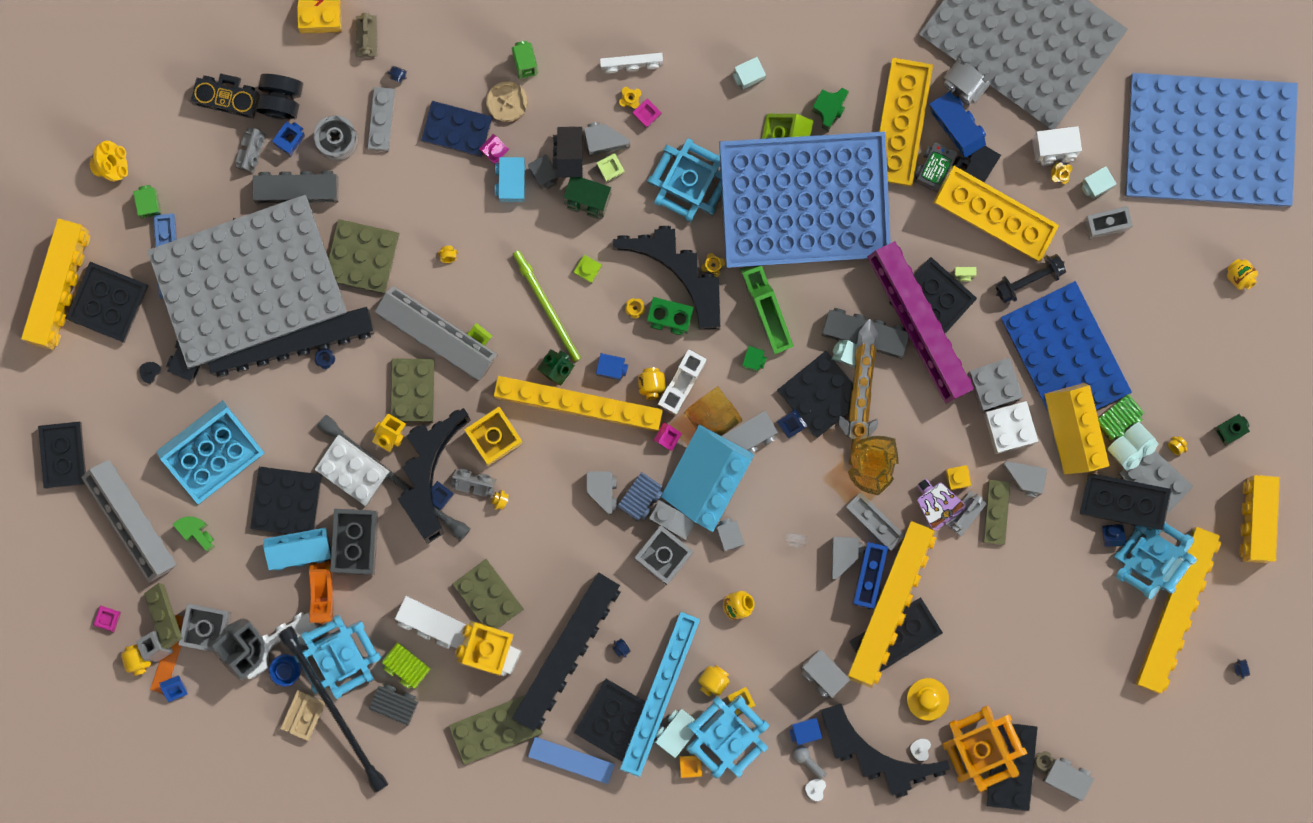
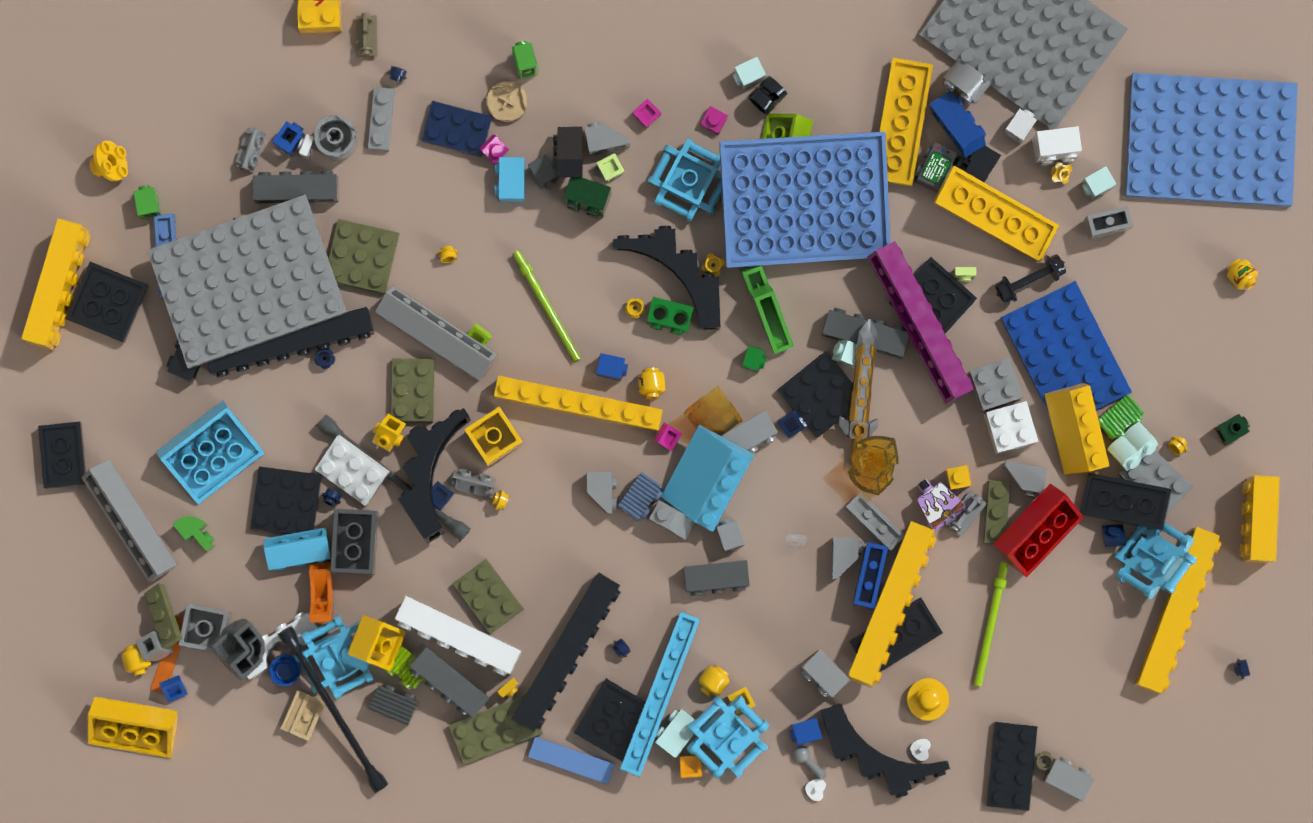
(107, 618): dark pink tile -> none
(132, 727): none -> yellow slope
(149, 371): black piece -> none
(221, 98): black piece -> none
(280, 92): black wheel -> none
(306, 146): none -> white plate
(331, 497): none -> dark blue plate
(376, 642): none -> yellow slope
(447, 680): none -> dark grey brick
(484, 647): yellow plate -> none
(509, 688): none -> yellow plate
(556, 366): dark green brick -> none
(587, 269): lime plate -> none
(625, 101): yellow plate -> none
(632, 62): white plate -> none
(663, 555): light grey brick -> none
(682, 382): white arch -> none
(714, 120): none -> dark pink plate
(716, 577): none -> dark grey brick
(738, 605): yellow head -> none
(766, 97): none -> black wheel
(830, 106): green brick -> none
(983, 748): light orange brick -> none
(999, 584): none -> lime bar
(1020, 125): none -> white brick
(1038, 530): none -> red brick

